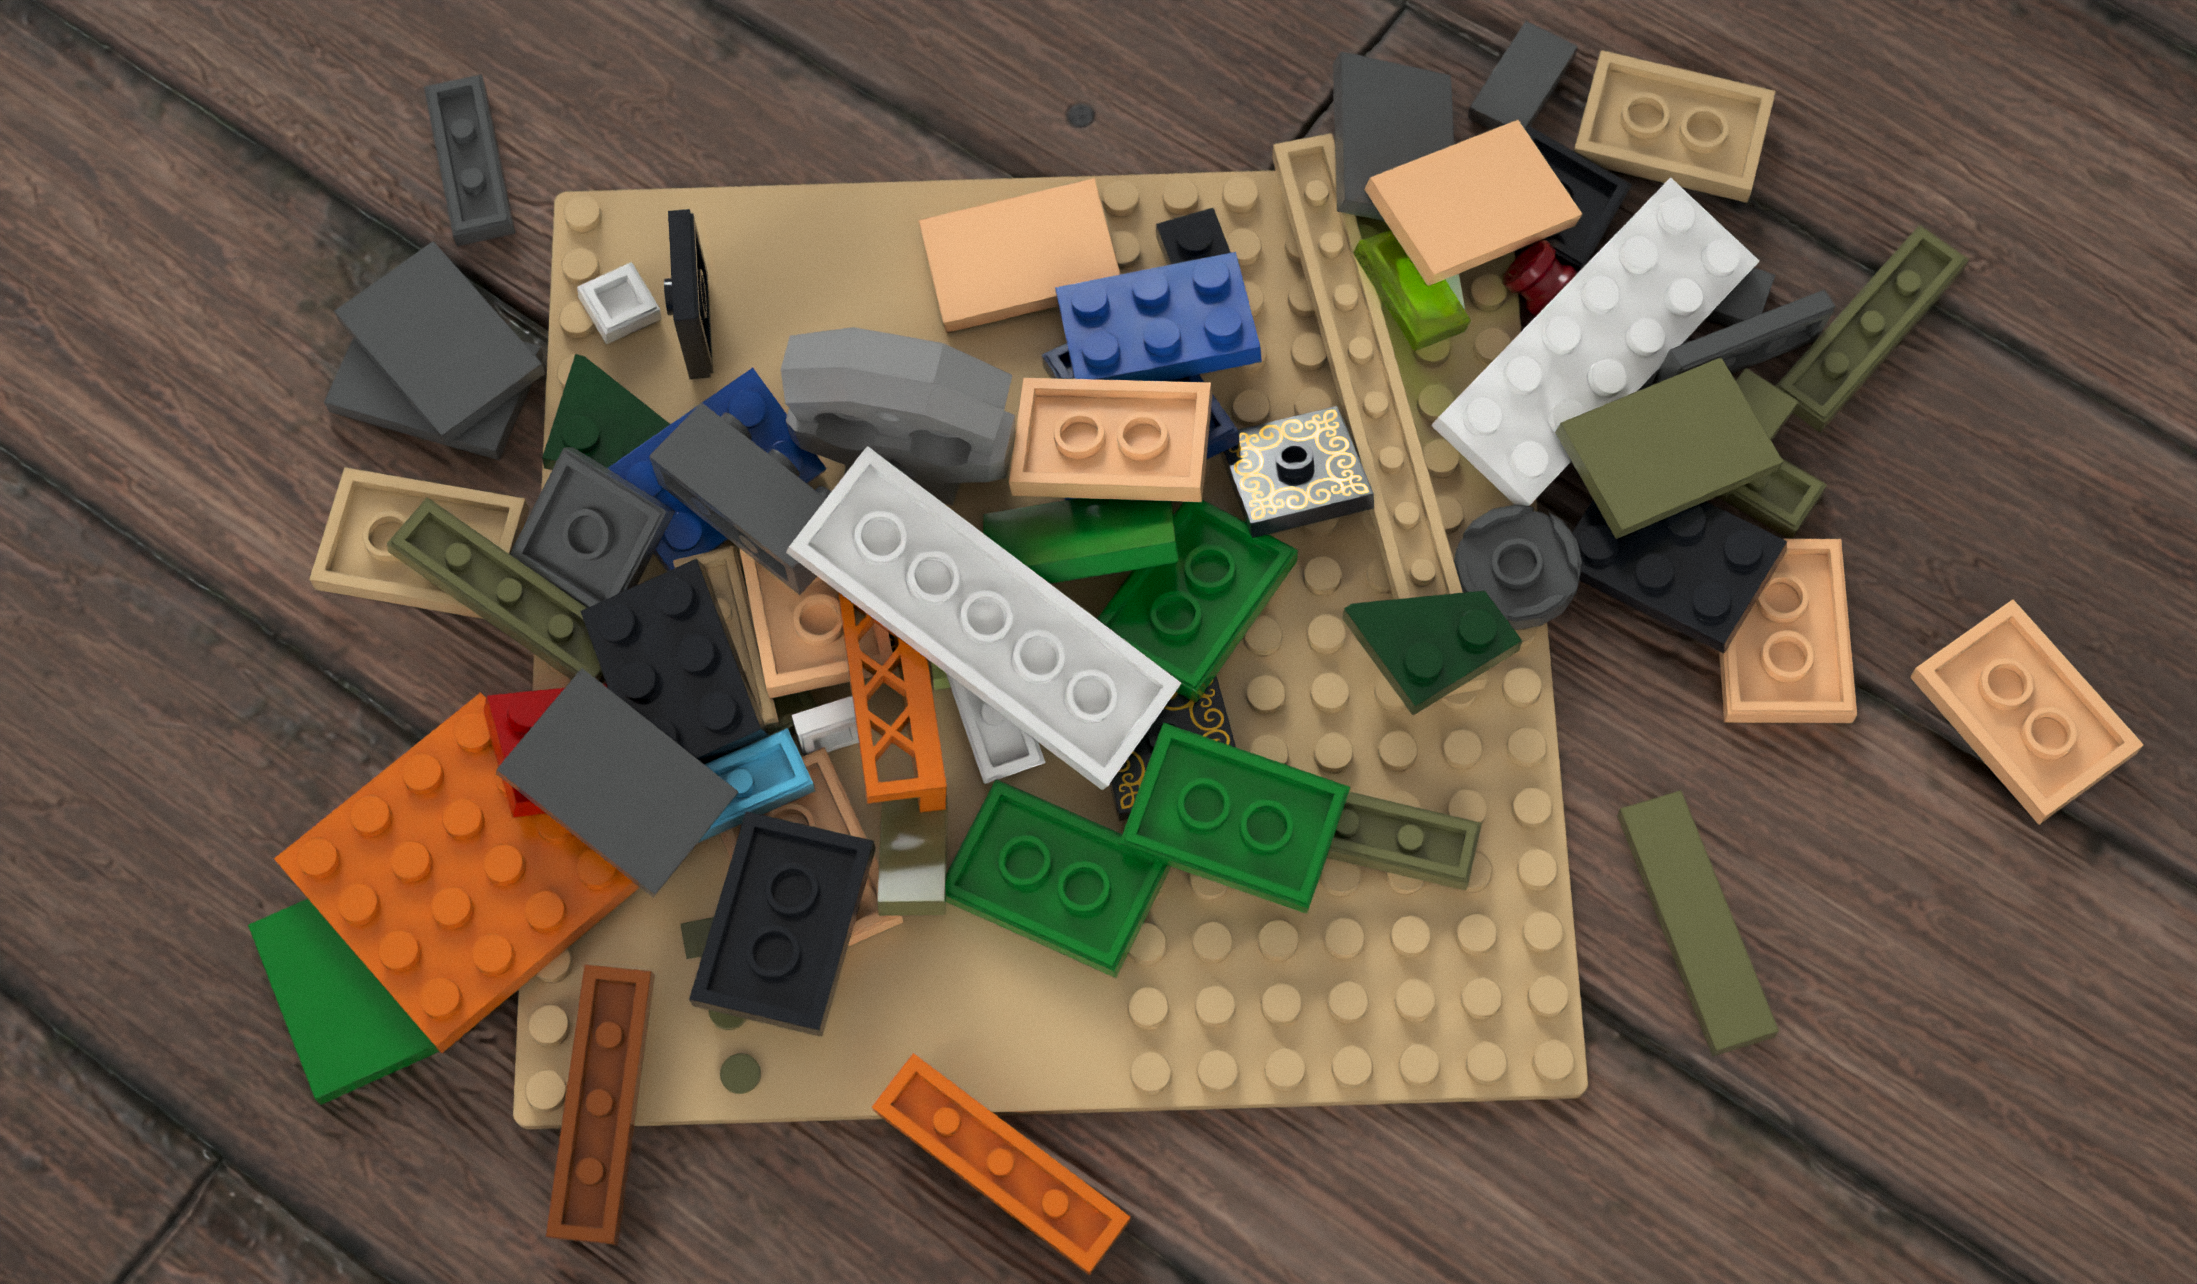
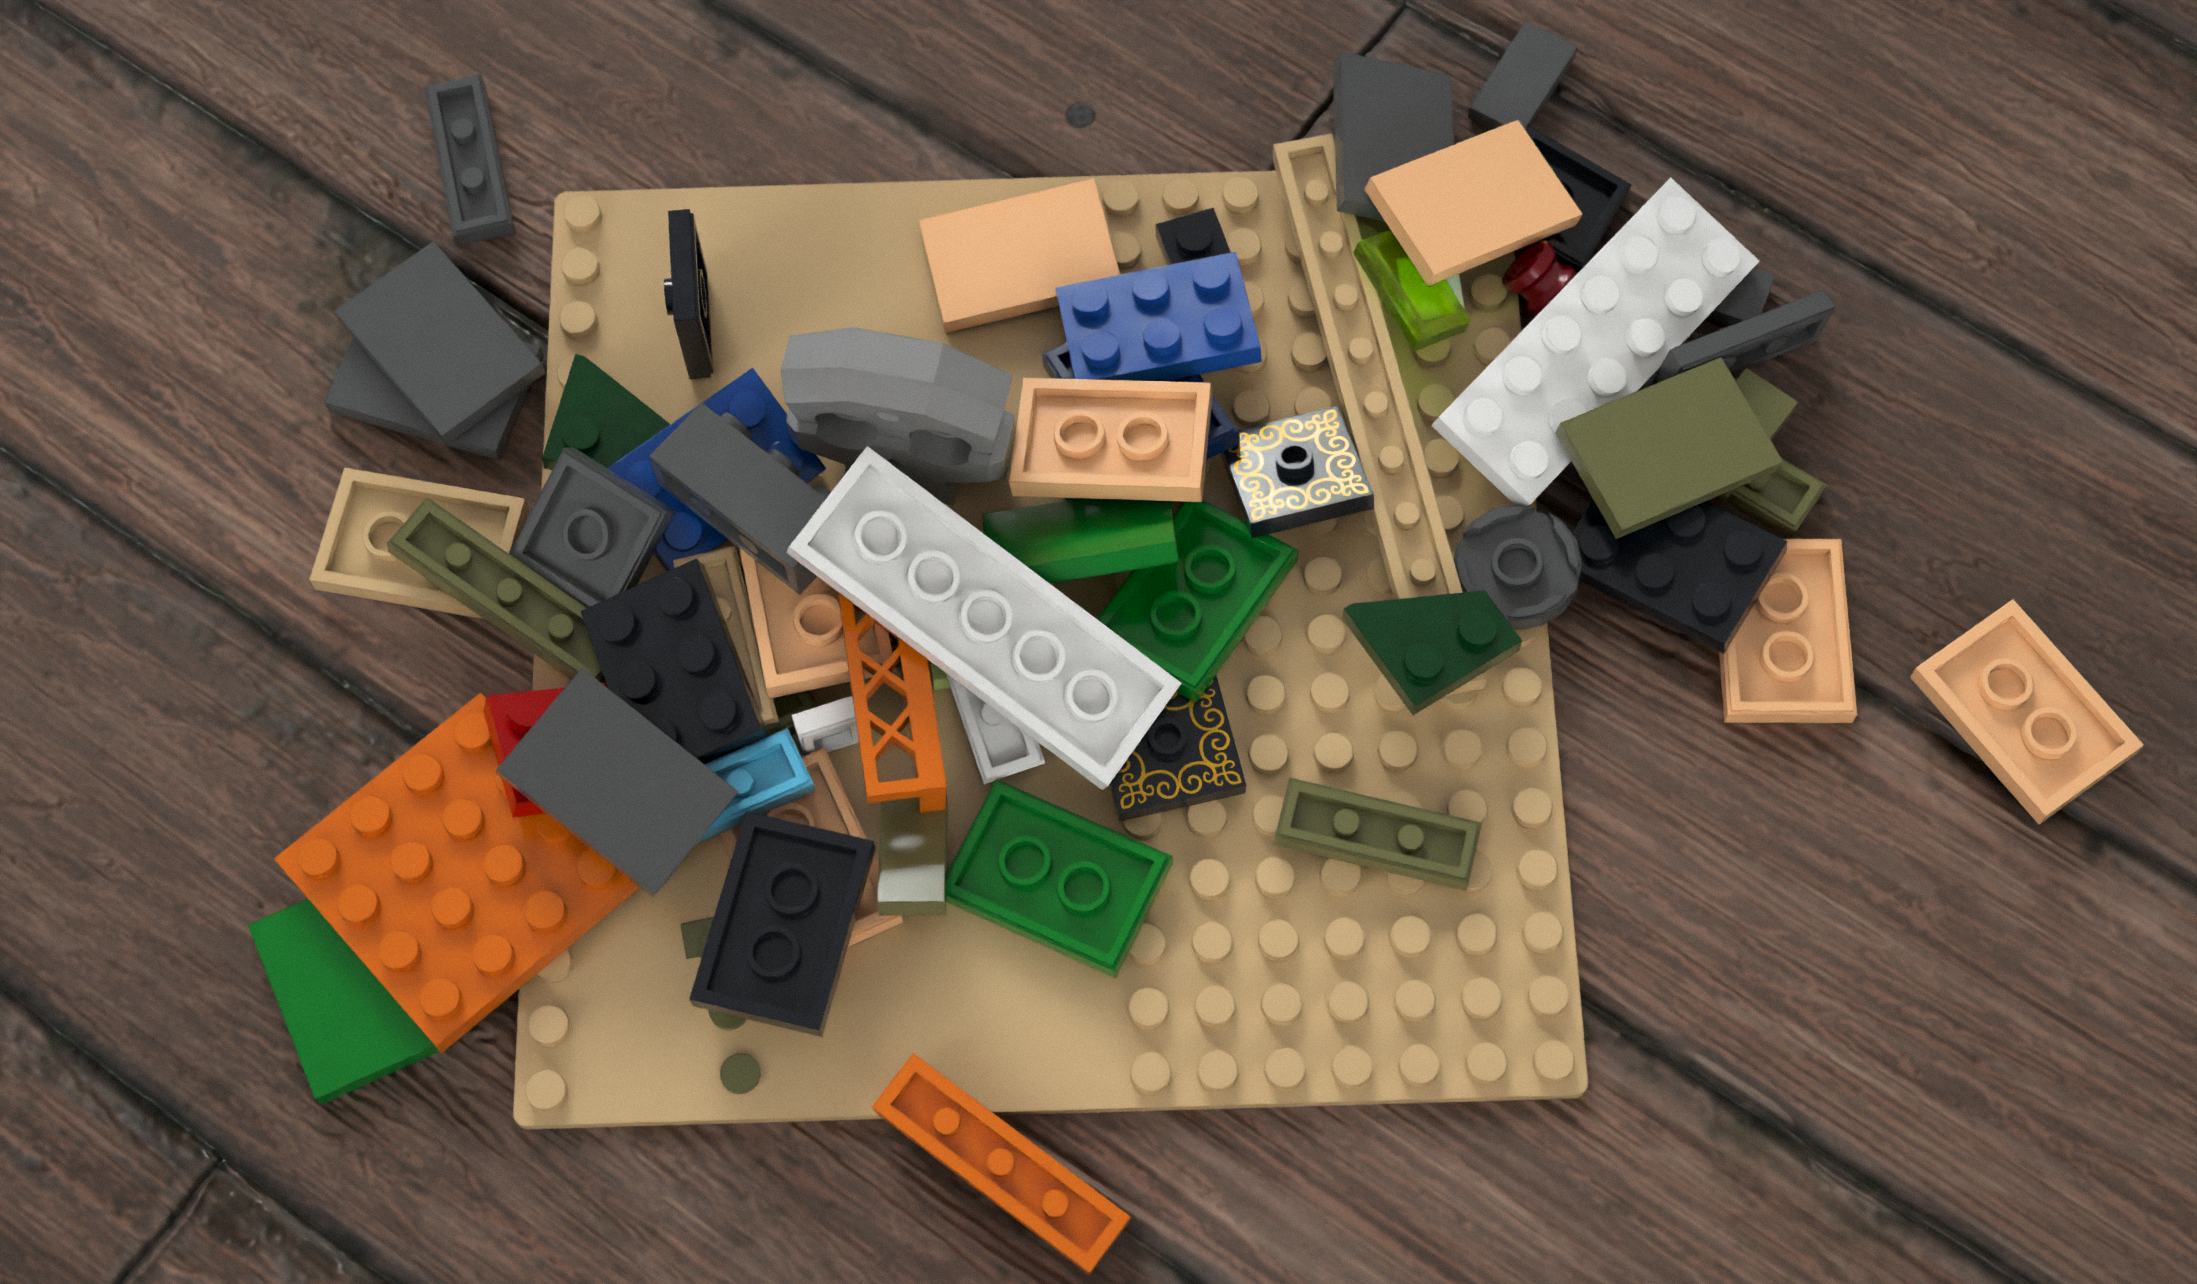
(600, 1105): dark orange plate -> none
(619, 303): white tile -> none
(1234, 818): green tile -> none
(1674, 126): tan plate -> none
(1697, 923): olive tile -> none
(1871, 327): olive tile -> none

